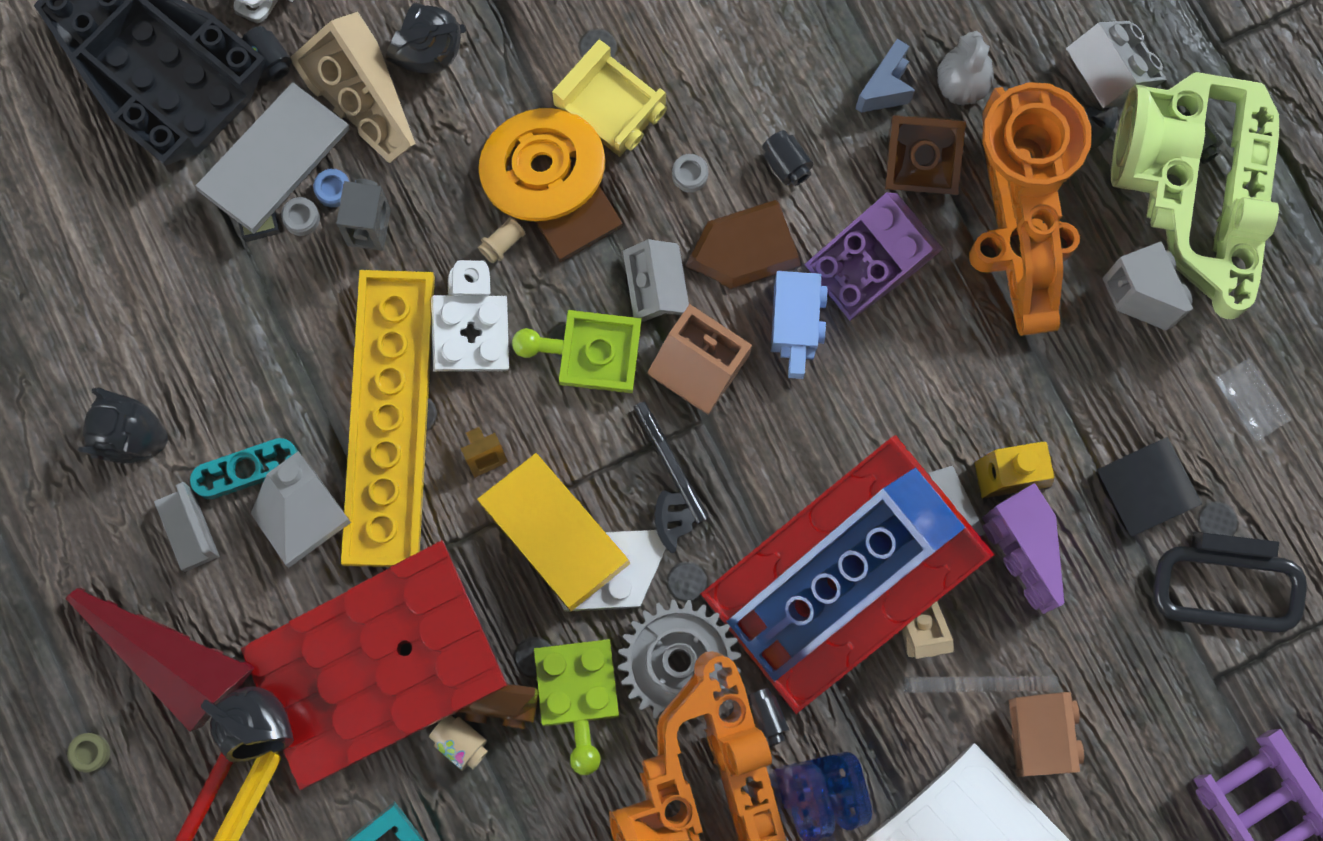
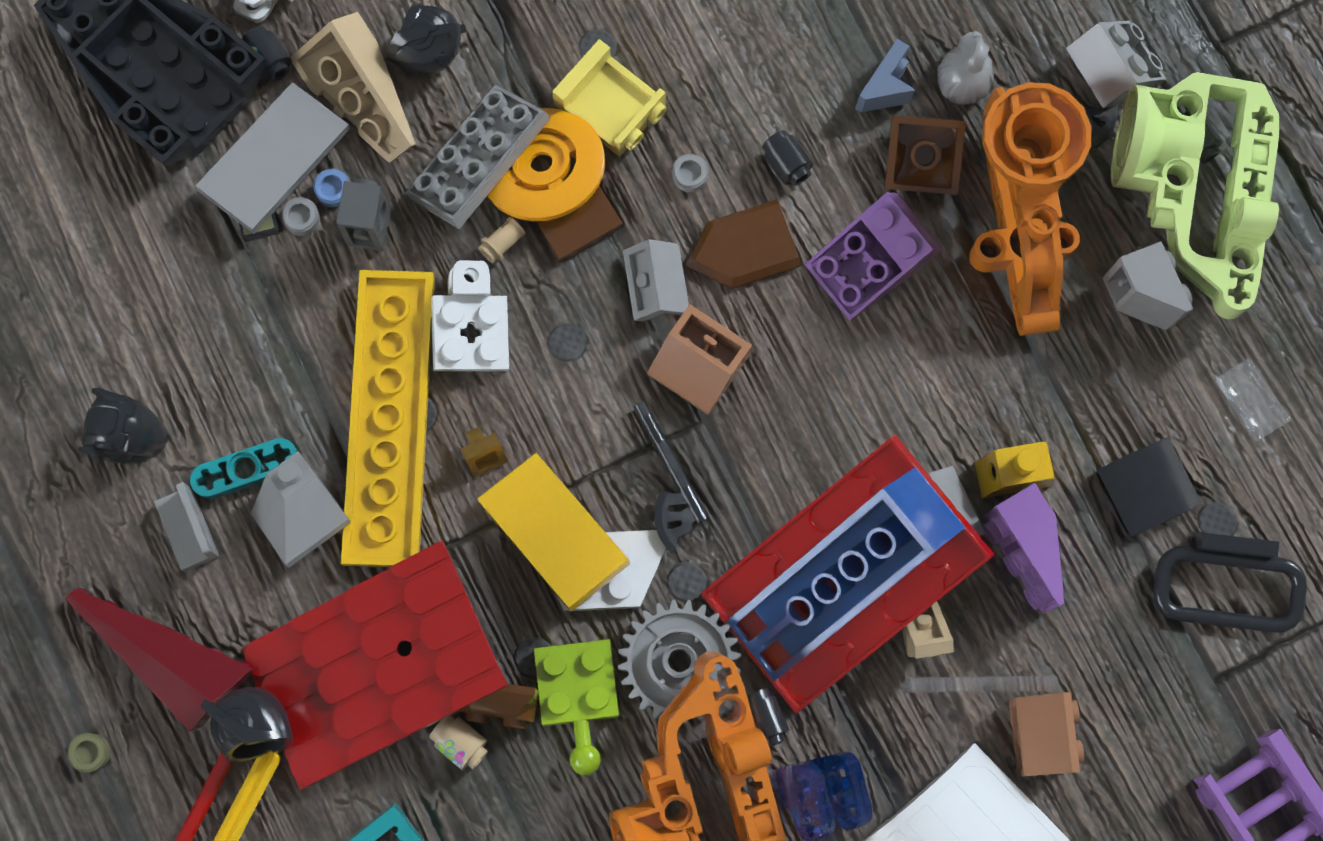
(477, 156): none -> light grey tile
(595, 351): lime plate -> none
(796, 318): light blue hinge -> none

